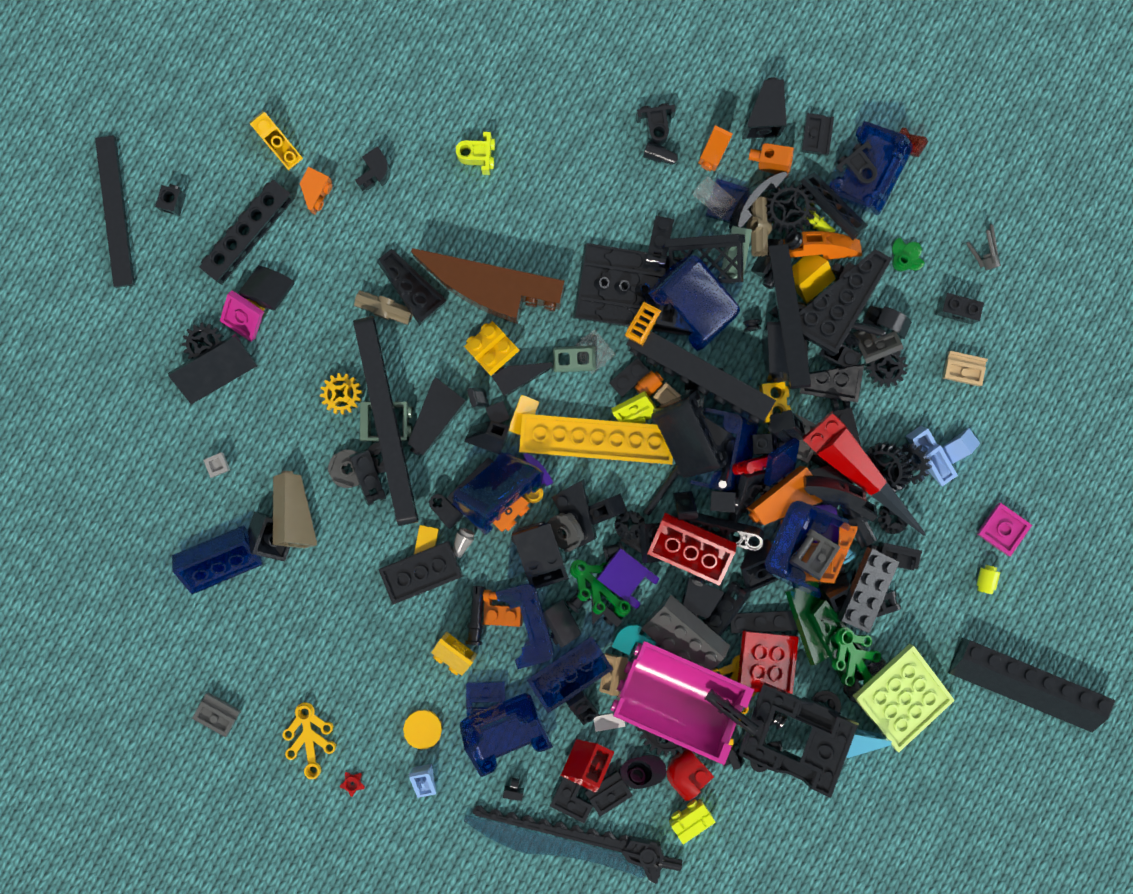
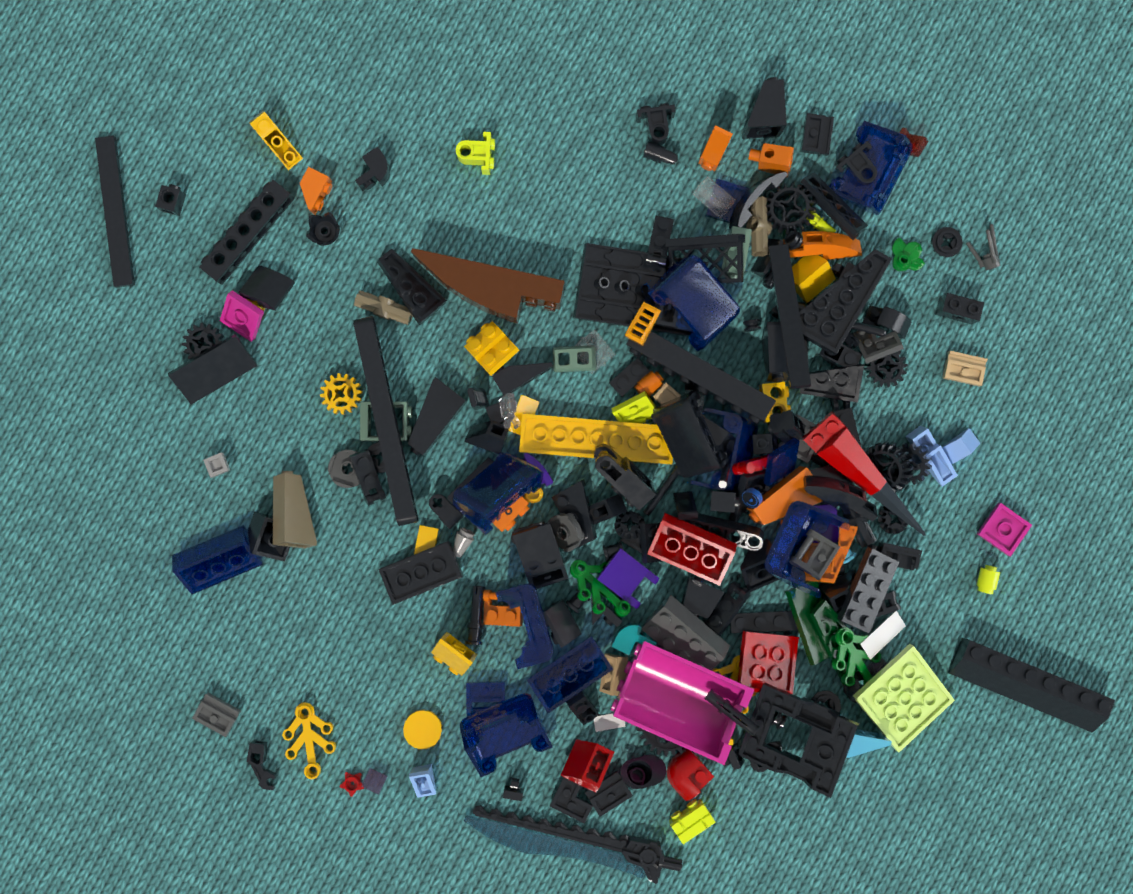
(261, 773): none -> black piece
(317, 224): none -> black piece
(374, 781): none -> clear purple tile
(507, 408): none -> clear plate
(624, 477): none -> black brick
(752, 498): none -> tile
(883, 635): none -> white sticker
(954, 245): none -> black gear

